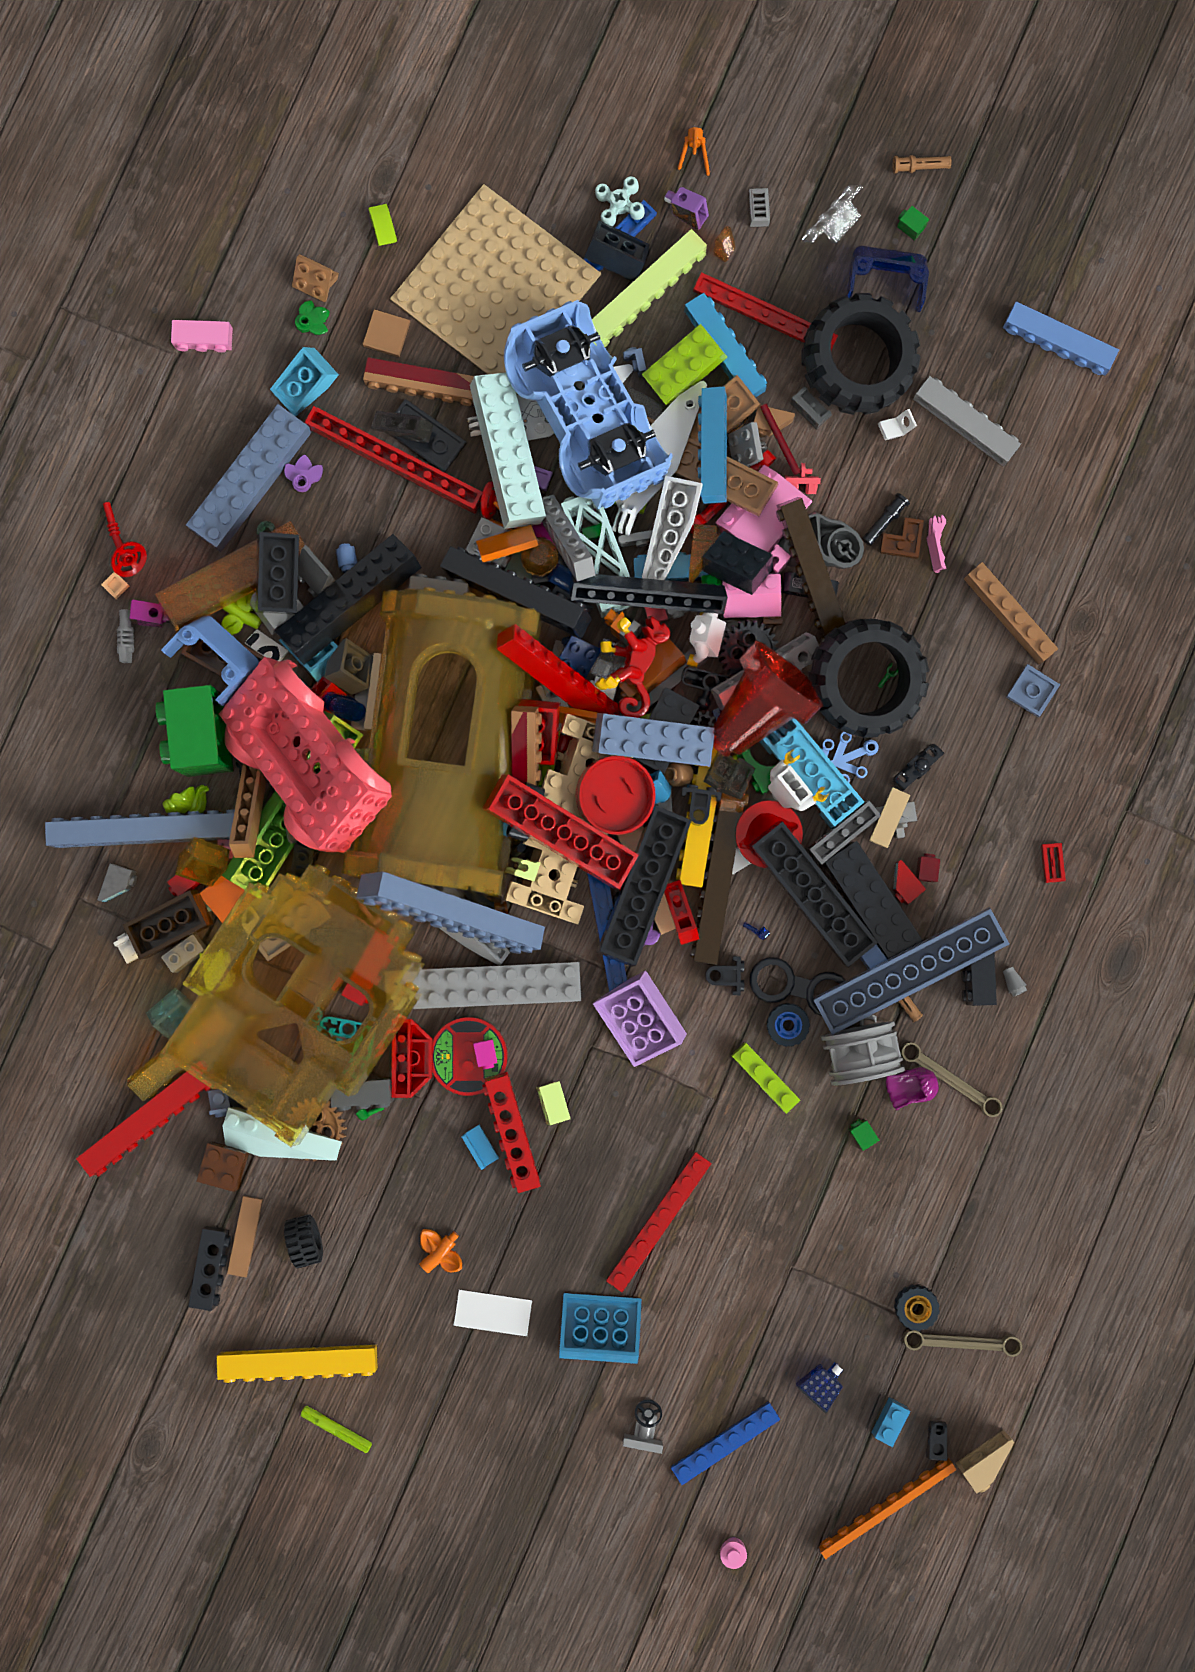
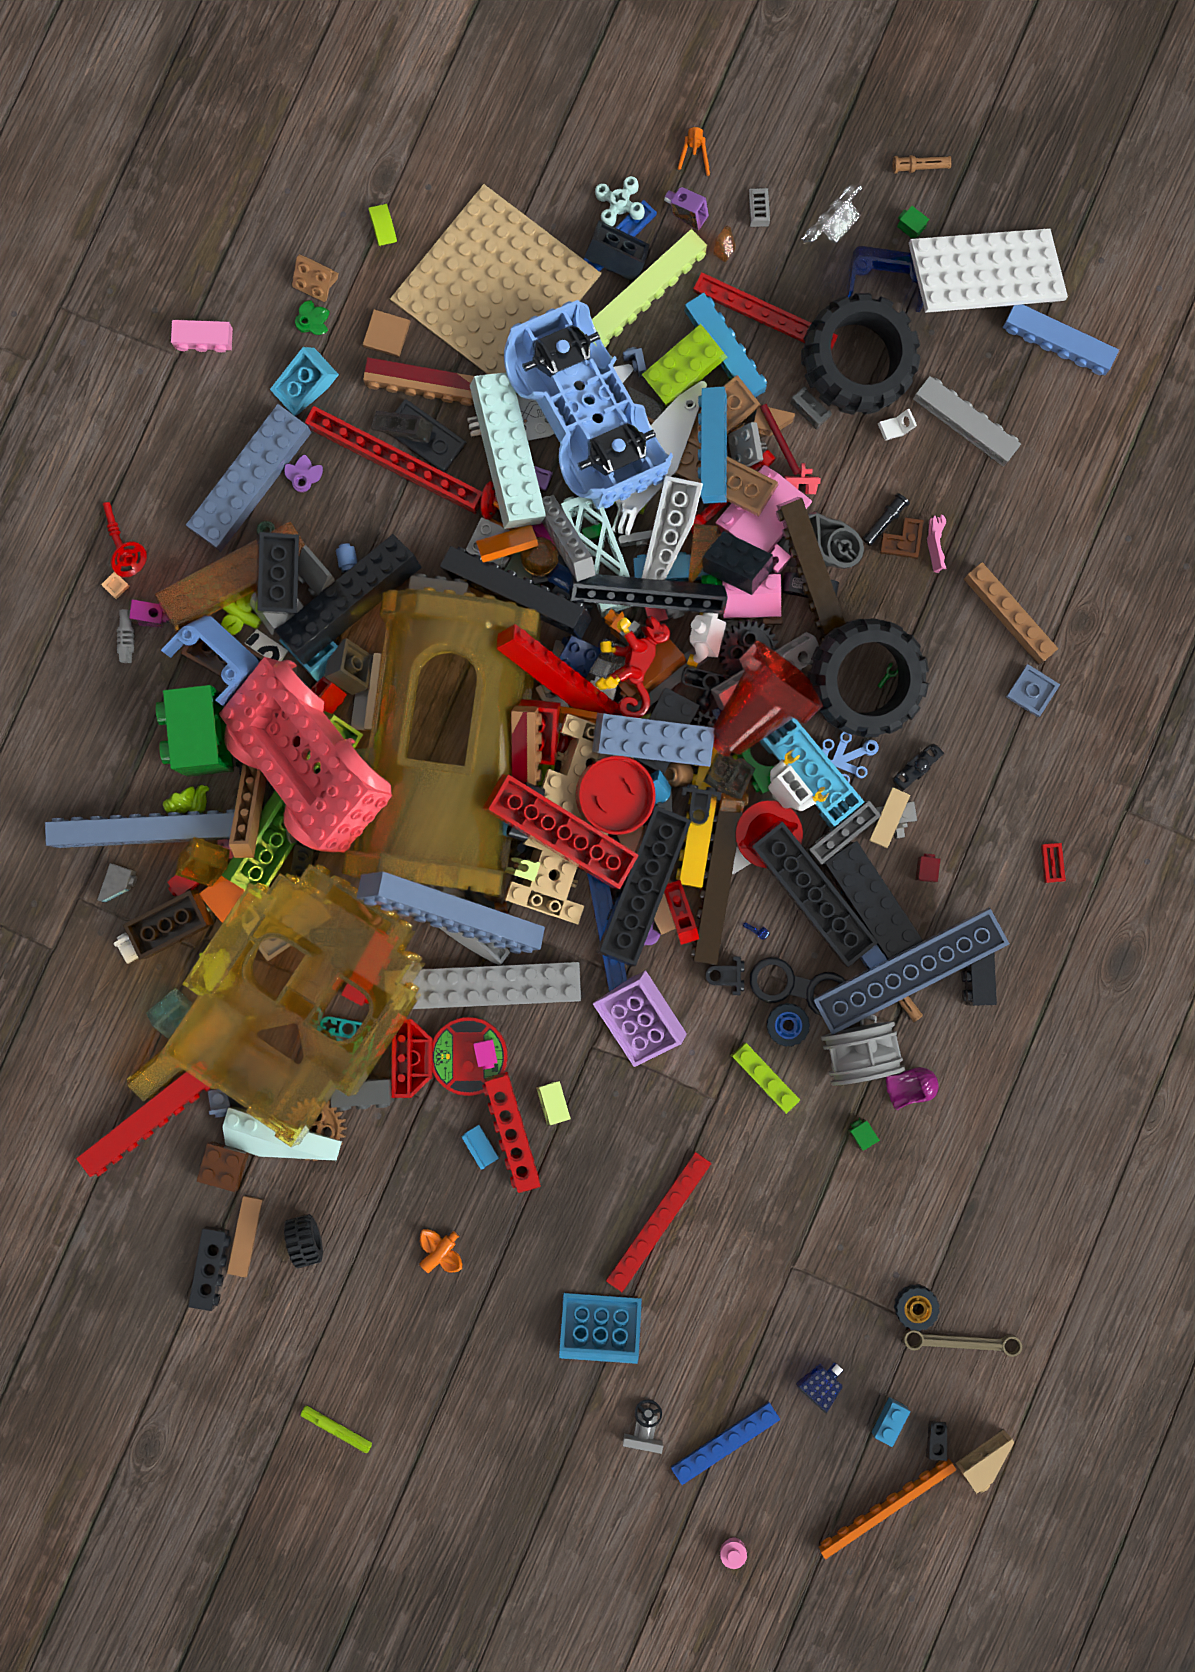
(184, 953): light grey brick -> none
(297, 1362): yellow brick -> none
(344, 706): clear blue brick -> none
(363, 1114): green hand -> none
(492, 1313): white sticker -> none
(906, 884): red slope -> none
(951, 1080): dark tan piece -> none
(987, 270): none -> white plate
(1014, 982): light grey cone -> none

